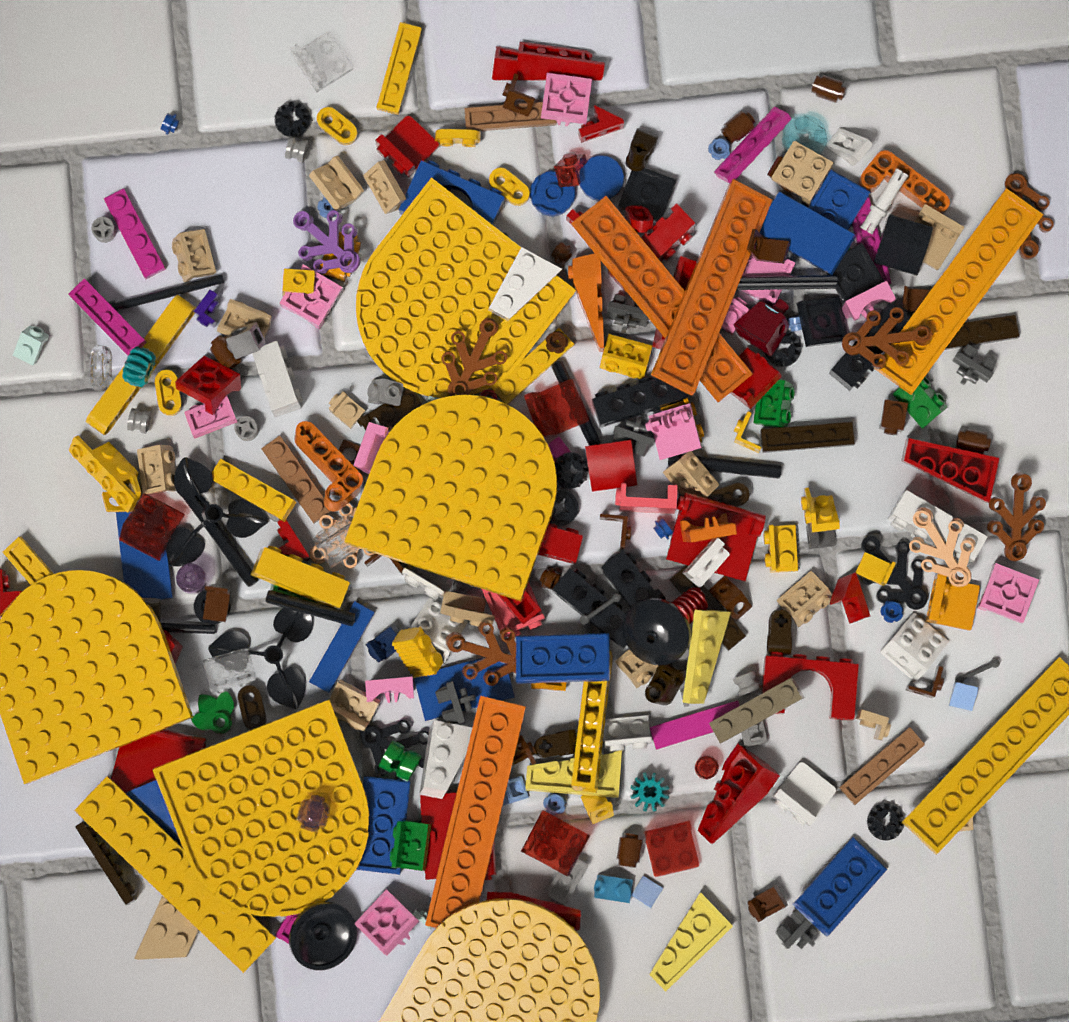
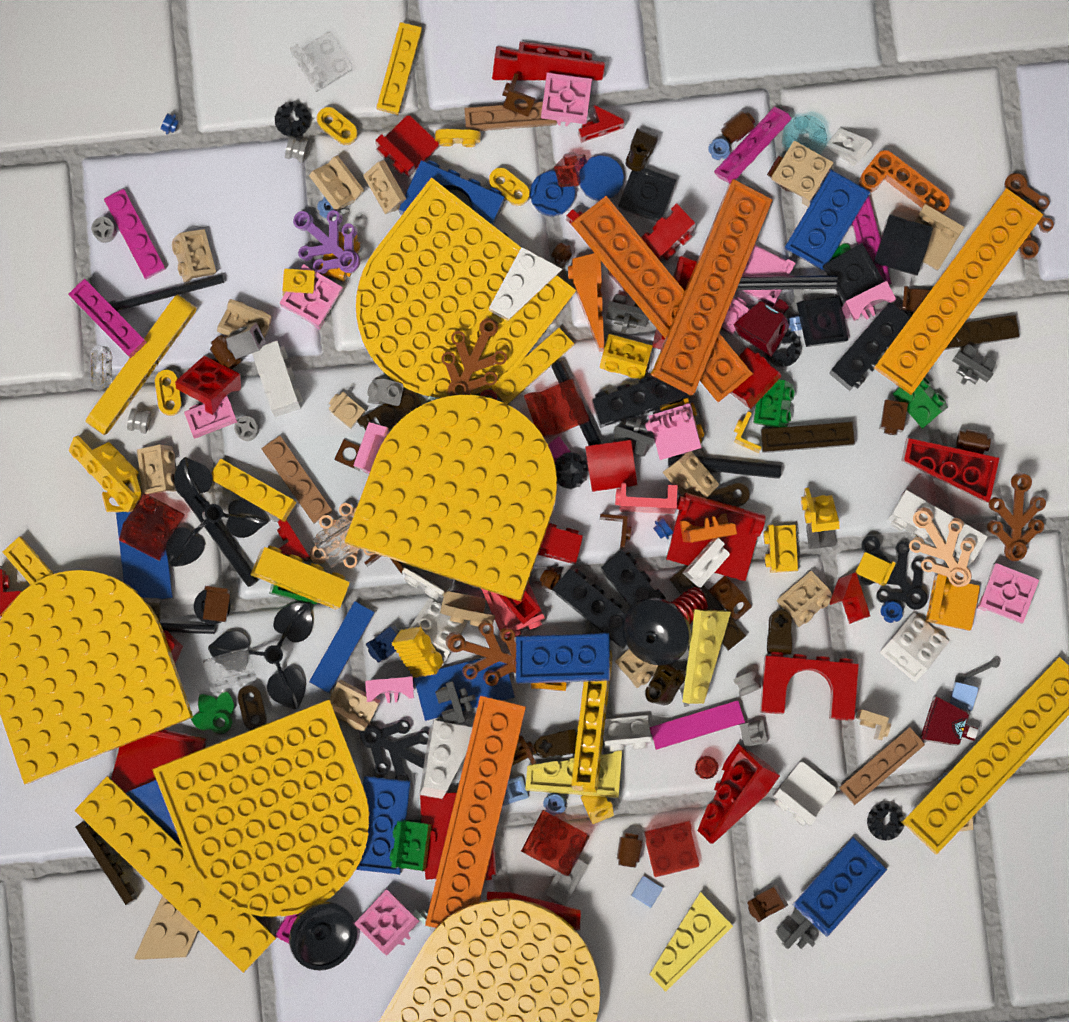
(30, 344): light aqua bracket -> none
(138, 366): teal gear -> none
(196, 585): clear purple head -> none
(206, 306): dark purple bracket -> none
(310, 608): black axle -> none
(313, 813): head -> none
(325, 461): orange beam -> none
(400, 761): green wheel -> none
(557, 348): reddish brown plate -> none
(571, 505): black gear -> none
(585, 619): dark grey hinge -> none
(613, 888): dark azure bracket -> none
(639, 218): red plate -> none
(649, 783): teal gear -> none
(756, 710): dark tan arch -> none
(767, 249): reddish brown bracket -> none
(808, 233): blue tile -> none
(828, 88): reddish brown brick -> none
(883, 339): dark orange plant -> none
(884, 201): white pin -> none
(937, 684): reddish brown bracket -> none
(947, 724): none -> dark red torso

